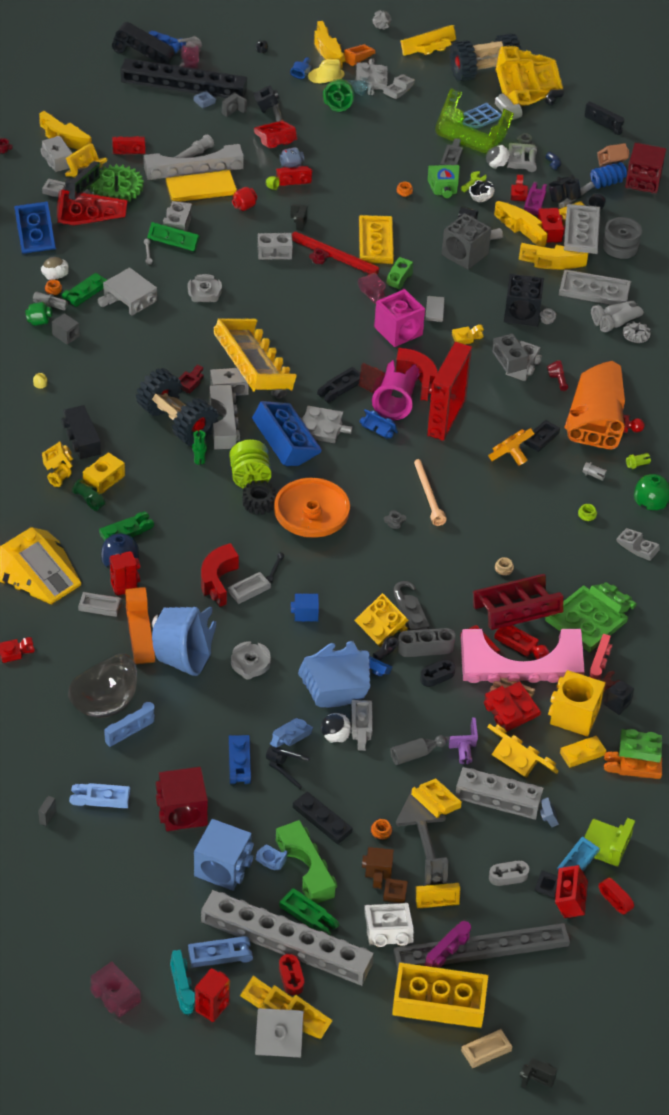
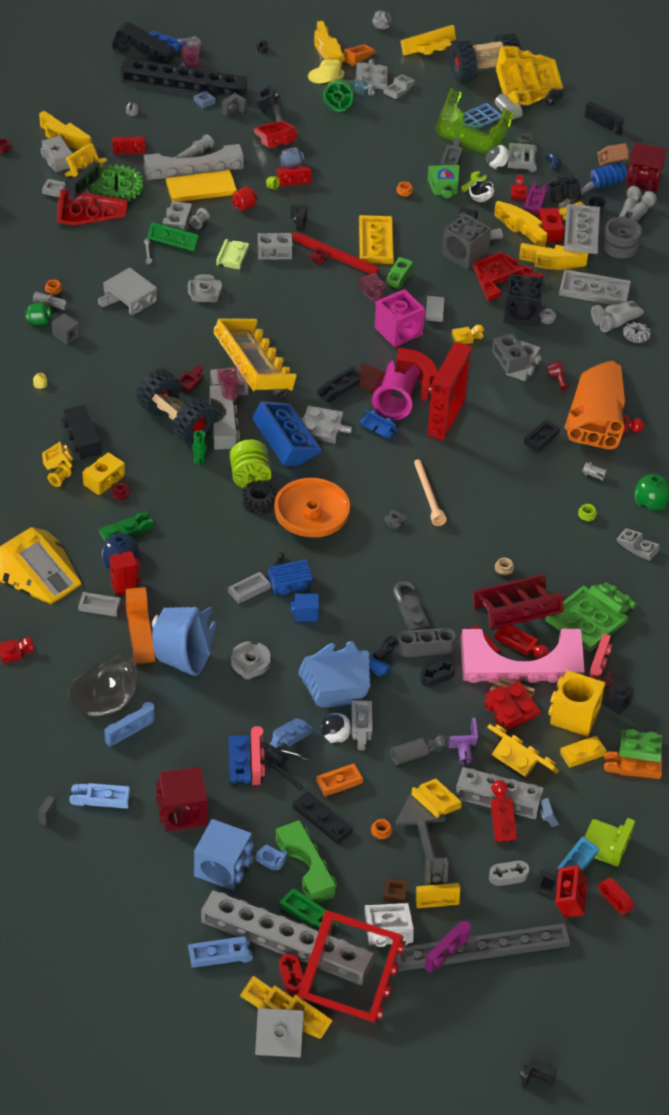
(34, 227): blue slope -> none
(54, 268): white hair -> none
(84, 290): green plate -> none
(89, 493): dark green connector -> none
(110, 979): clear pink brick -> none
(120, 491): none -> dark red plate
(132, 109): none -> light grey hinge
(182, 983): teal hinge -> none
(199, 218): none -> light grey bush
(212, 994): red brick -> none
(217, 563): red arch -> none
(228, 382): none -> clear pink piece
(232, 254): none -> yellowish green plate
(257, 754): none -> coral plate
(290, 577): none -> blue brick
(301, 69): blue piece -> none
(317, 954): none -> red window
(339, 779): none -> orange plate
(378, 864): reddish brown brick -> none
(381, 620): yellow plate -> none
(440, 995): yellow brick -> none
(486, 1048): tan tile -> none
(497, 269): none -> red wing
(502, 813): none -> red plate
(511, 446): light orange plate -> none
(632, 208): none -> light grey piece
(638, 460): lime pin -> none

